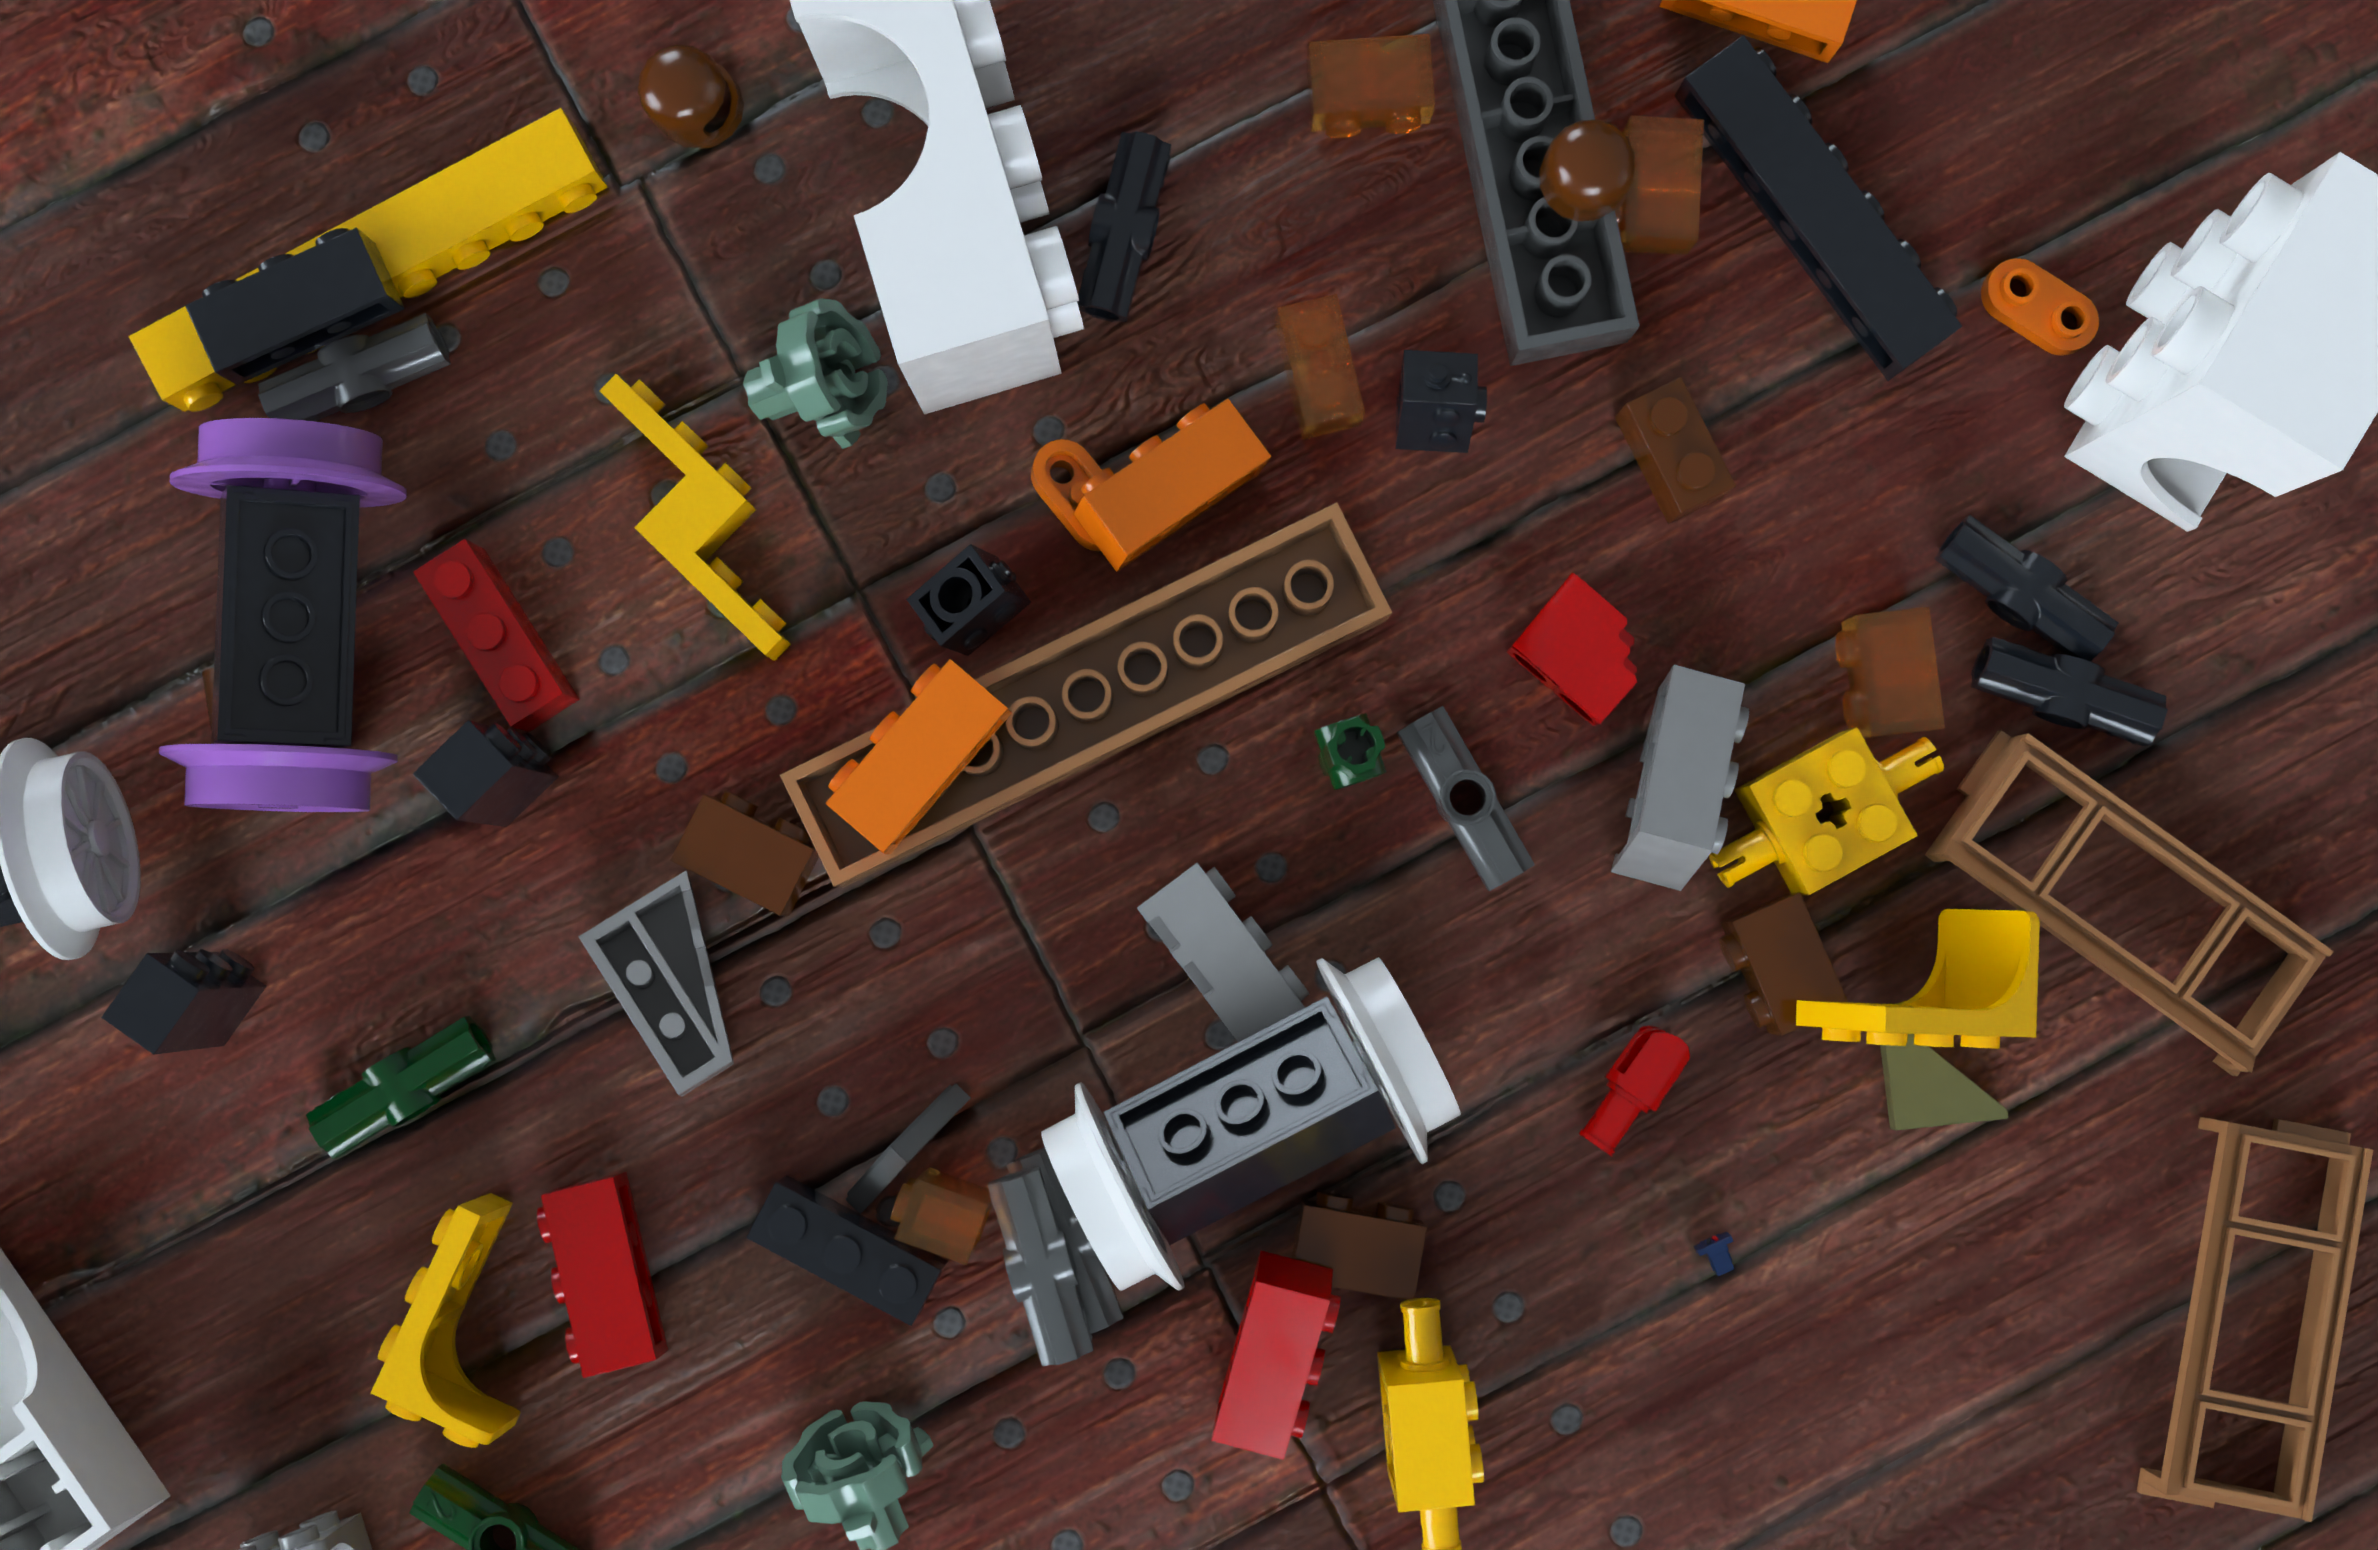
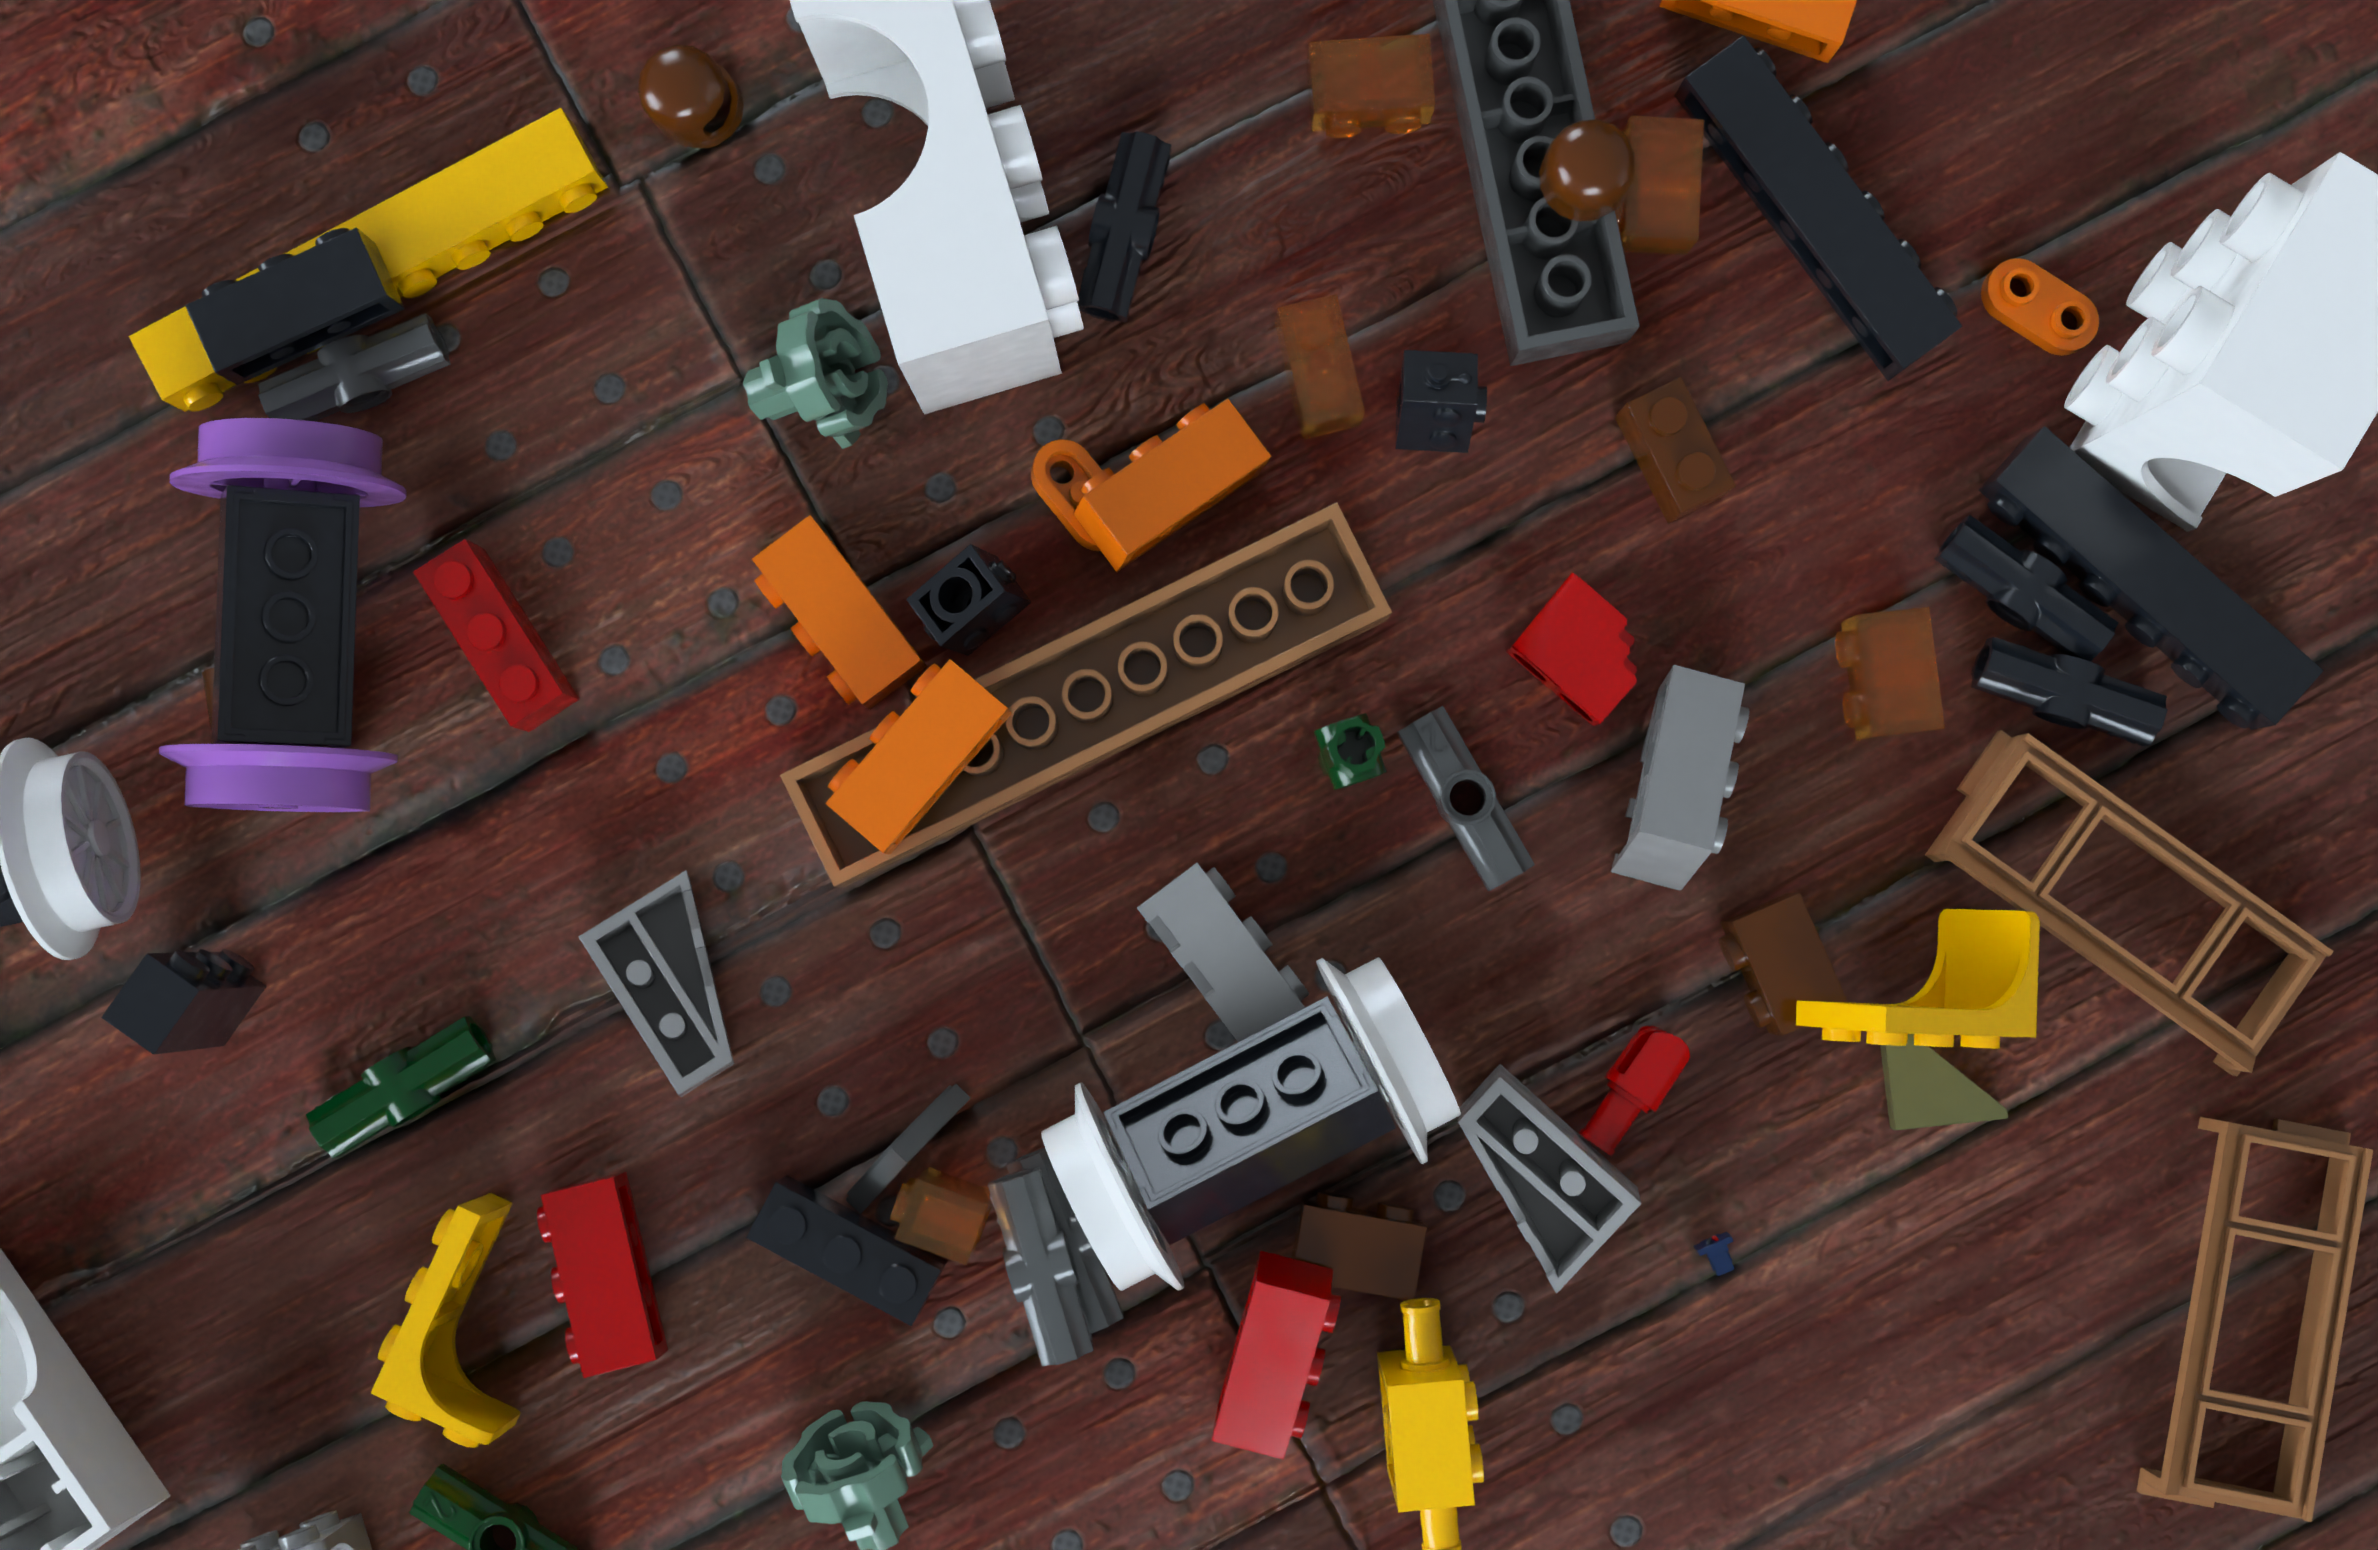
(487, 773): black brick -> none
(698, 516): yellow bracket -> none
(746, 853): reddish brown brick -> none
(836, 614): none -> orange brick
(1548, 1175): none -> light grey wedge
(1860, 829): yellow brick -> none
(2149, 581): none -> black brick

